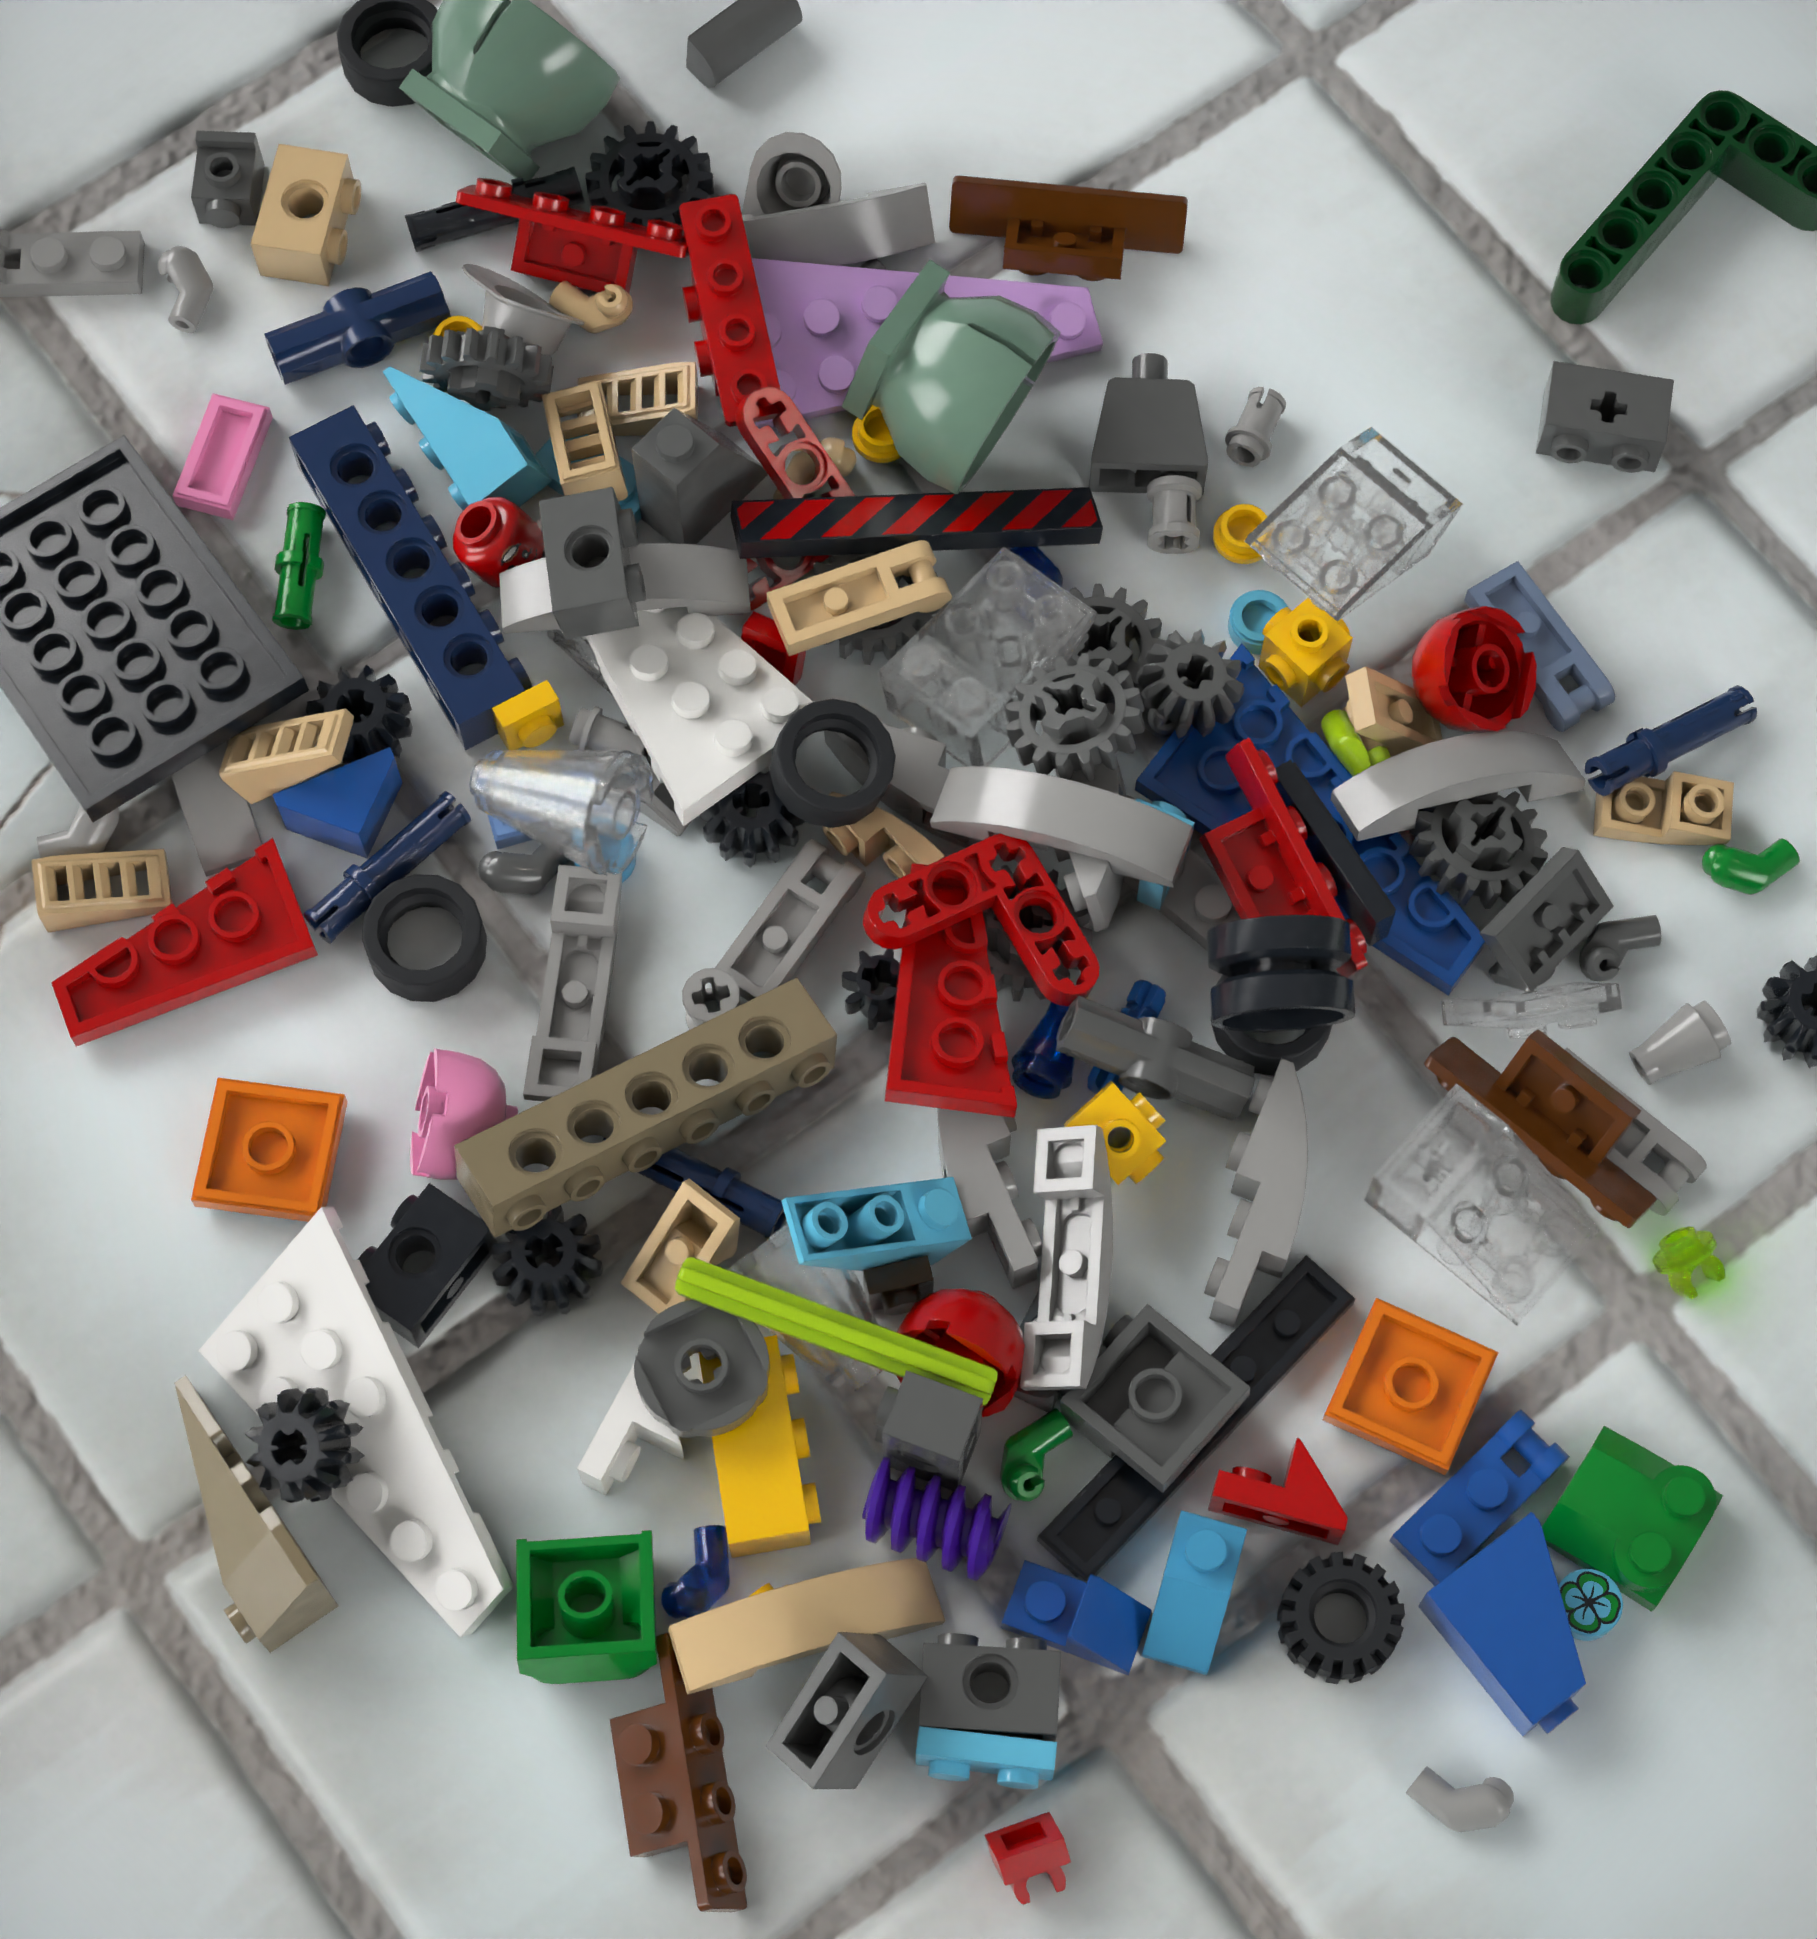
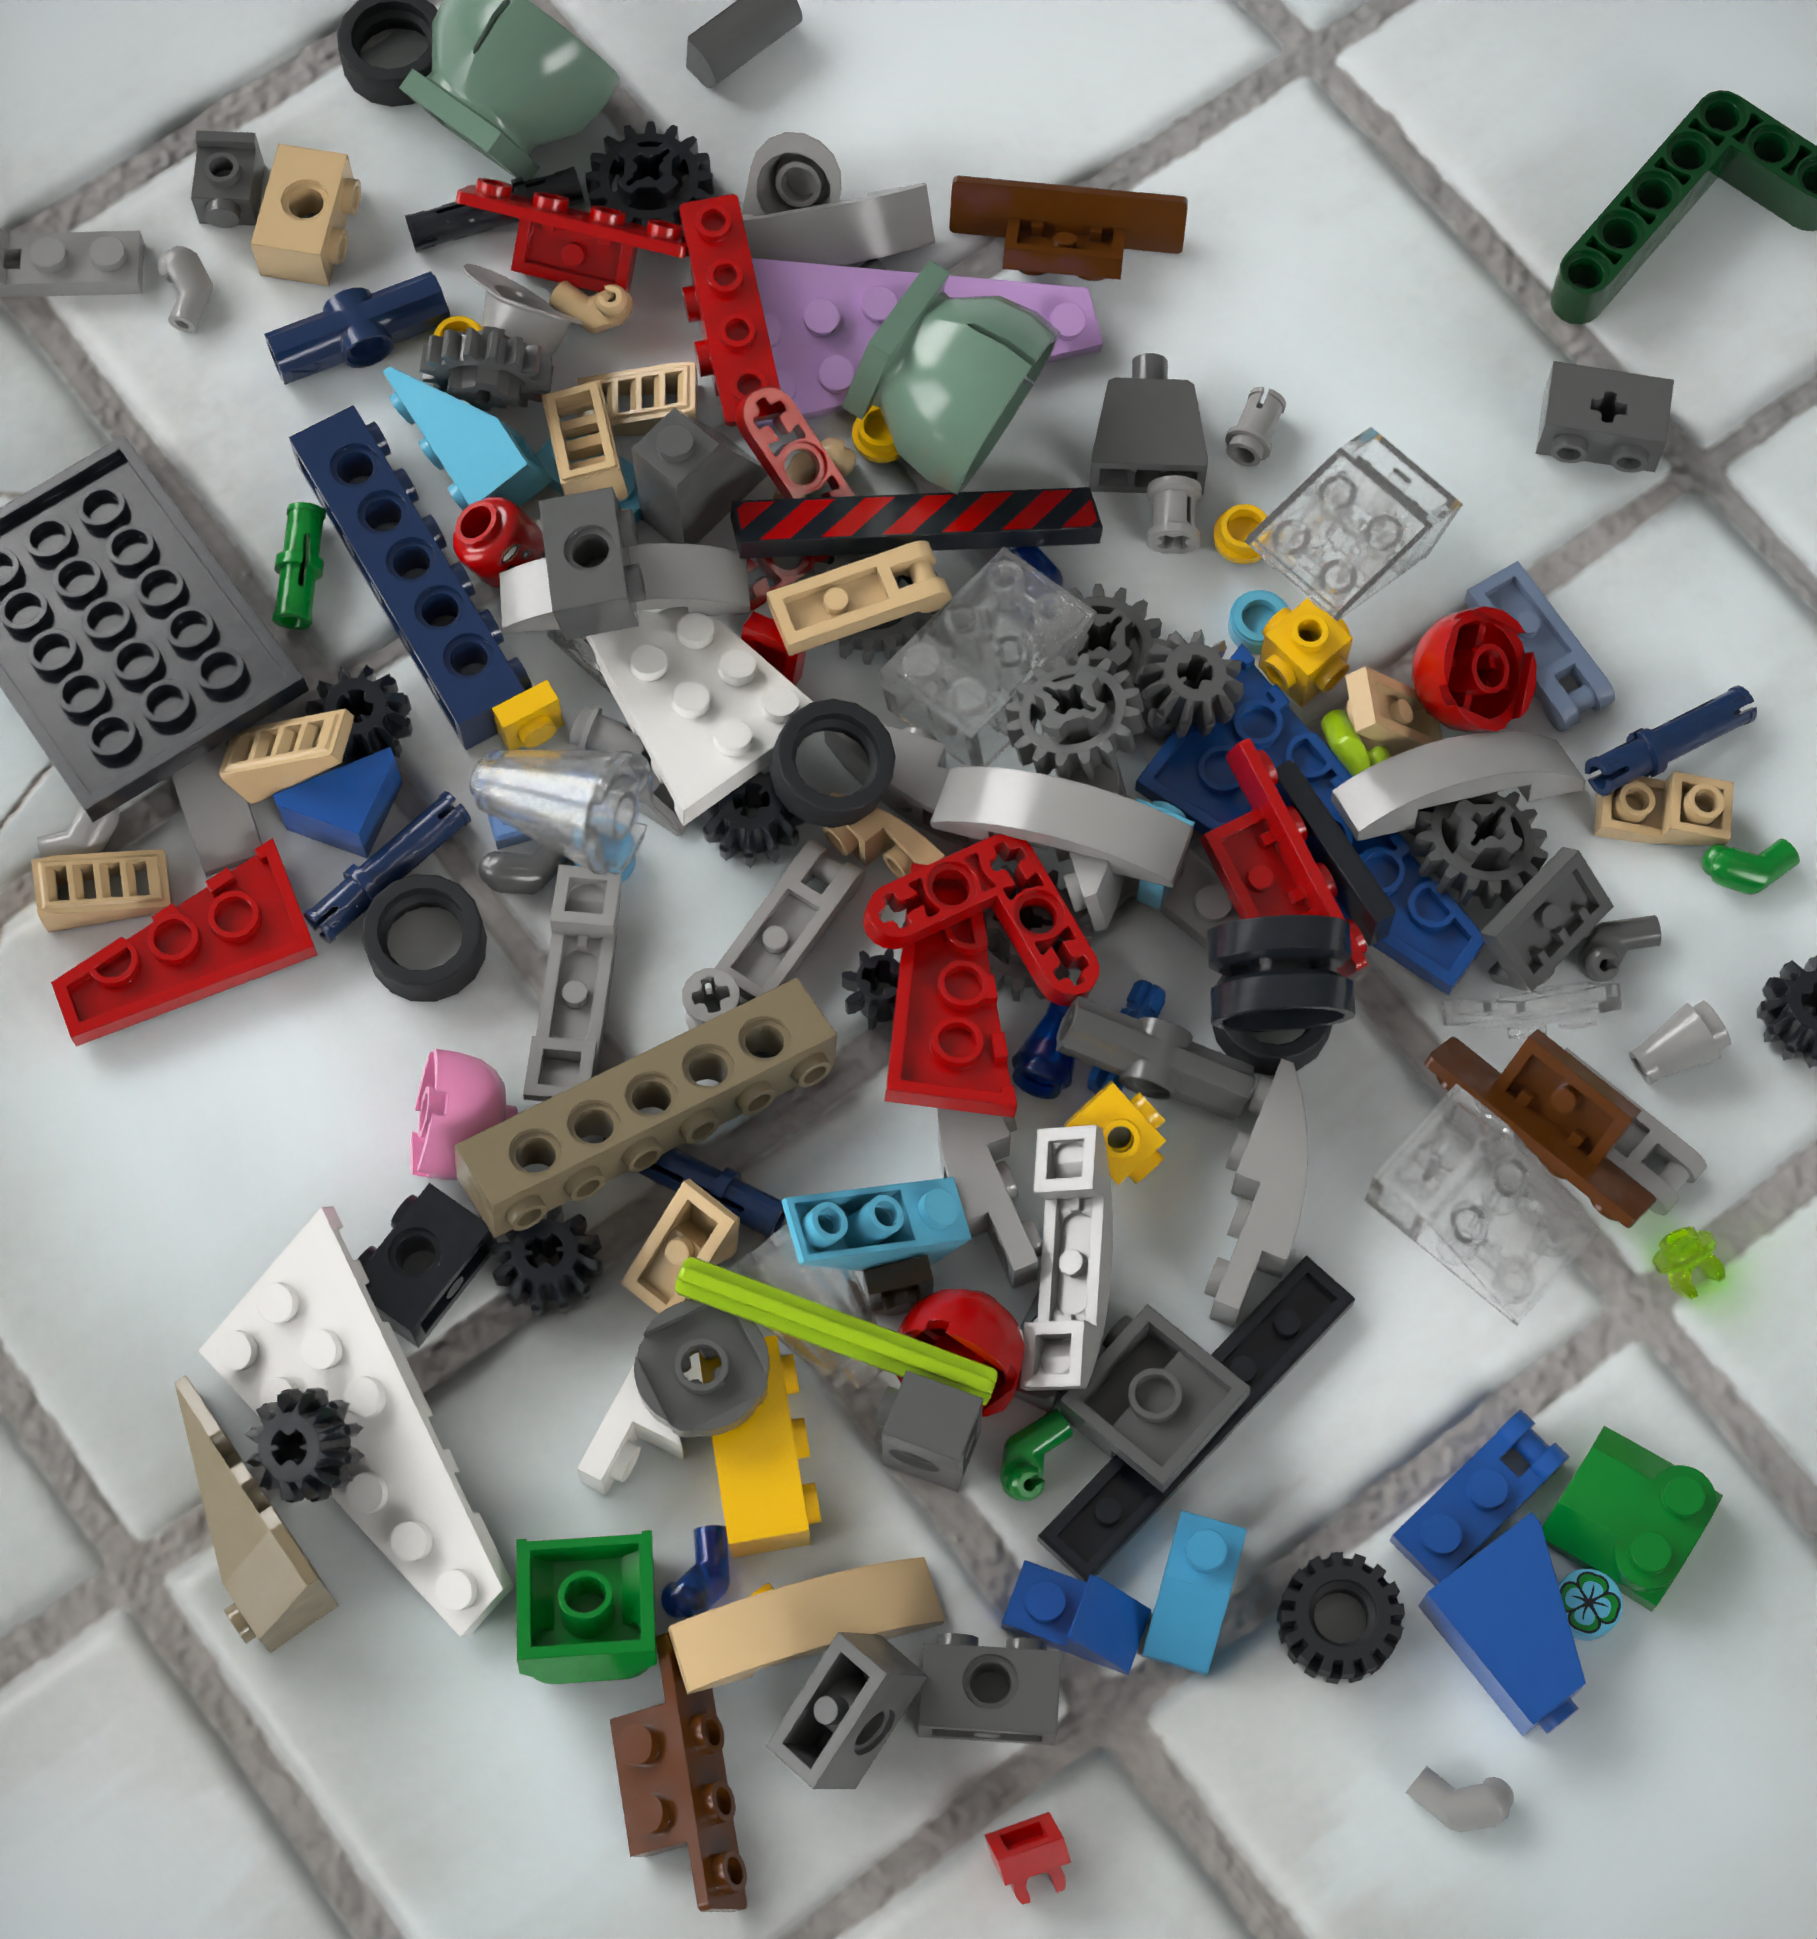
(222, 456): bright pink tile -> none
(269, 1150): orange plate -> none
(933, 1520): dark purple piece -> none
(1014, 1759): medium azure plate -> none
(1299, 1507): red slope -> none
(1410, 1386): orange plate -> none

